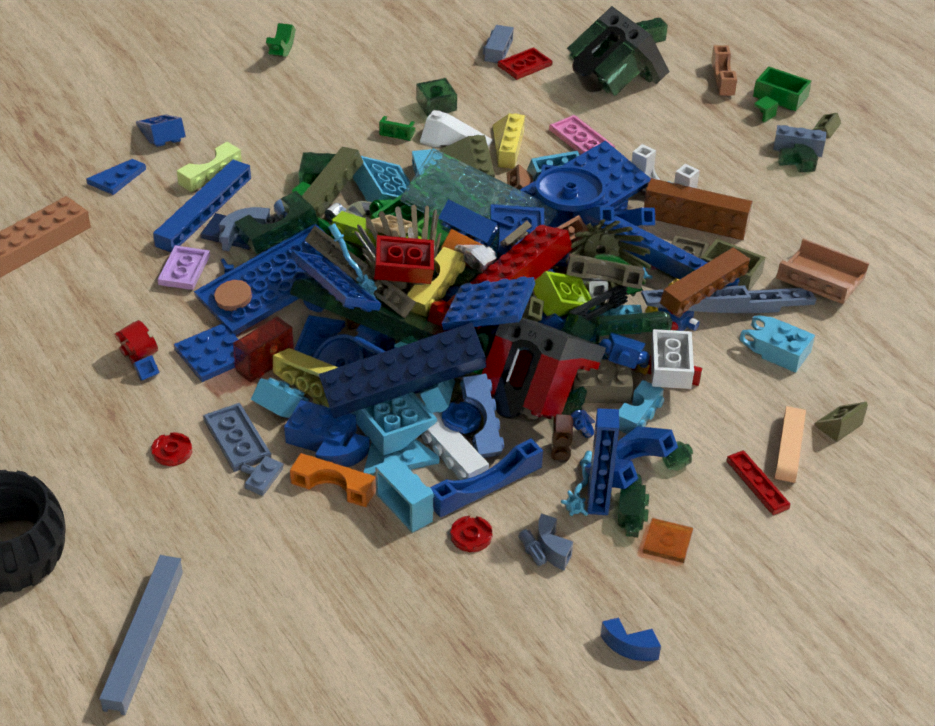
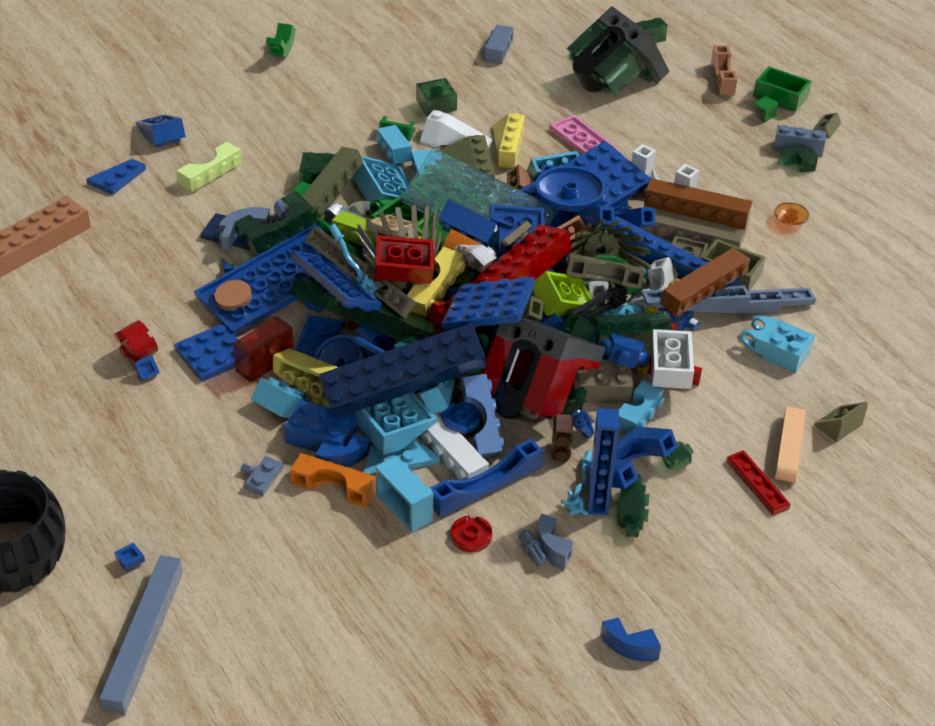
(129, 556): none -> blue plate
(171, 449): red tile -> none
(183, 267): lavender plate -> none
(202, 206): blue brick -> none
(236, 436): sand blue tile -> none
(394, 144): none -> medium azure brick
(525, 63): red tile -> none
(660, 275): none -> white arch
(668, 540): clear orange tile -> none
(671, 224): none -> dark tan brick
(791, 213): none -> clear orange dish
(823, 271): nougat panel -> none

